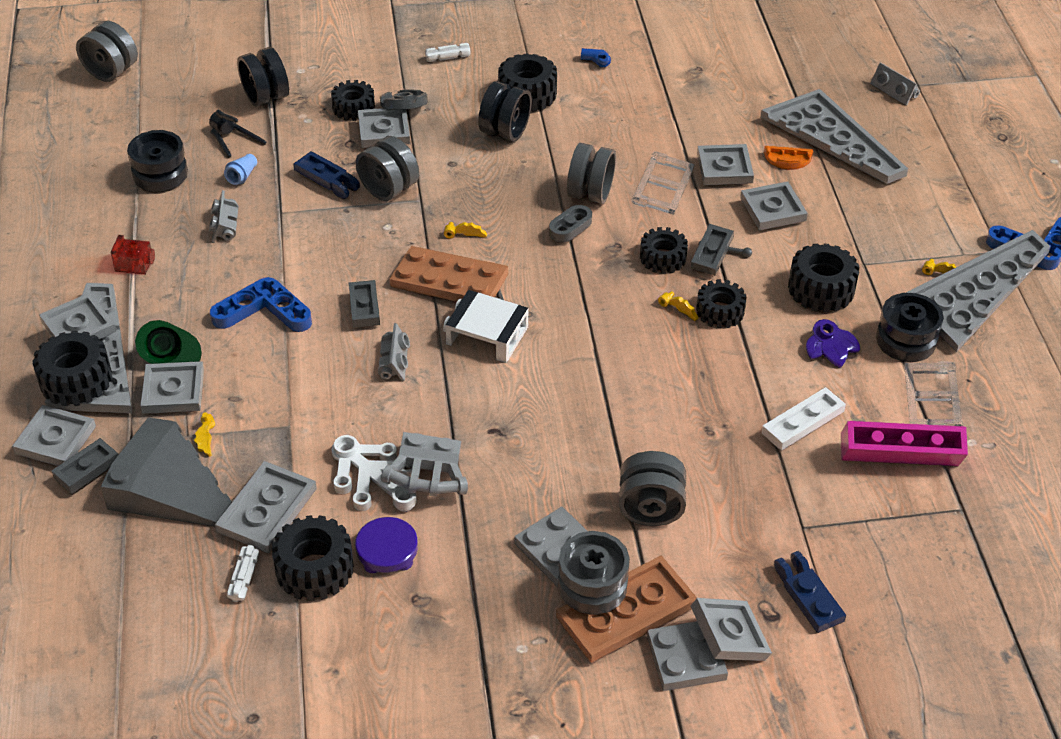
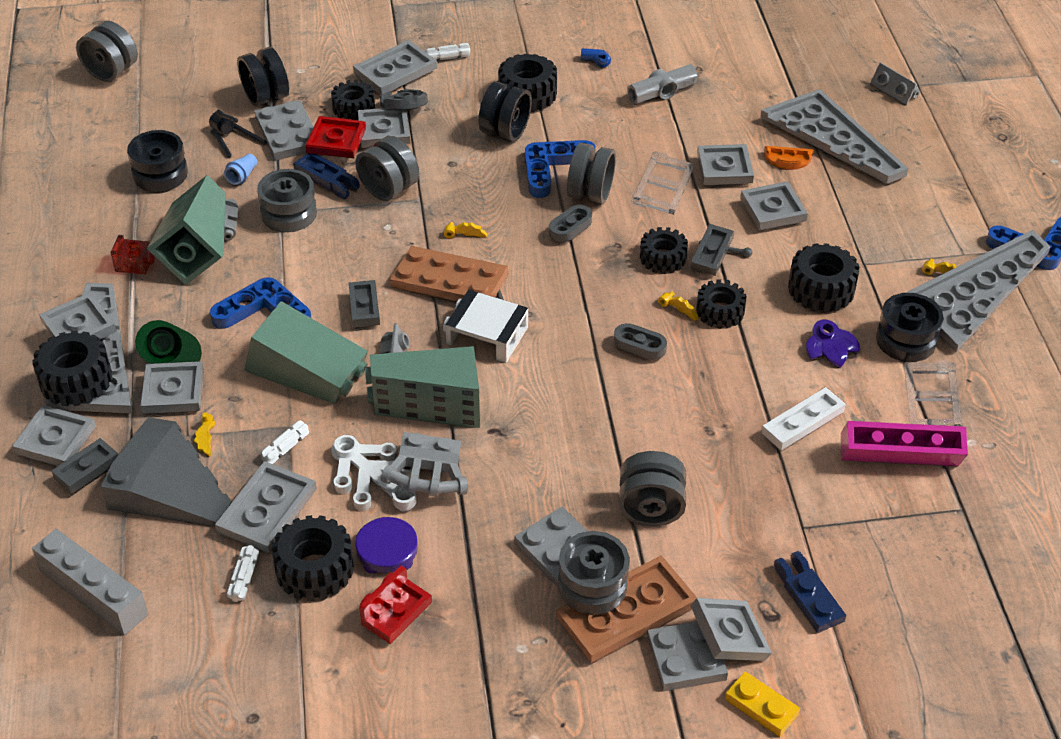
(90, 581): none -> light grey brick
(192, 231): none -> sand green slope
(284, 442): none -> white axle
(285, 128): none -> light grey plate
(287, 200): none -> dark grey wheel
(304, 355): none -> sand green slope
(336, 137): none -> red plate
(393, 605): none -> red bracket
(395, 67): none -> light grey plate
(426, 386): none -> sand green slope
(547, 157): none -> blue beam
(640, 341): none -> dark grey plate
(662, 84): none -> light grey piece
(762, 704): none -> yellow plate

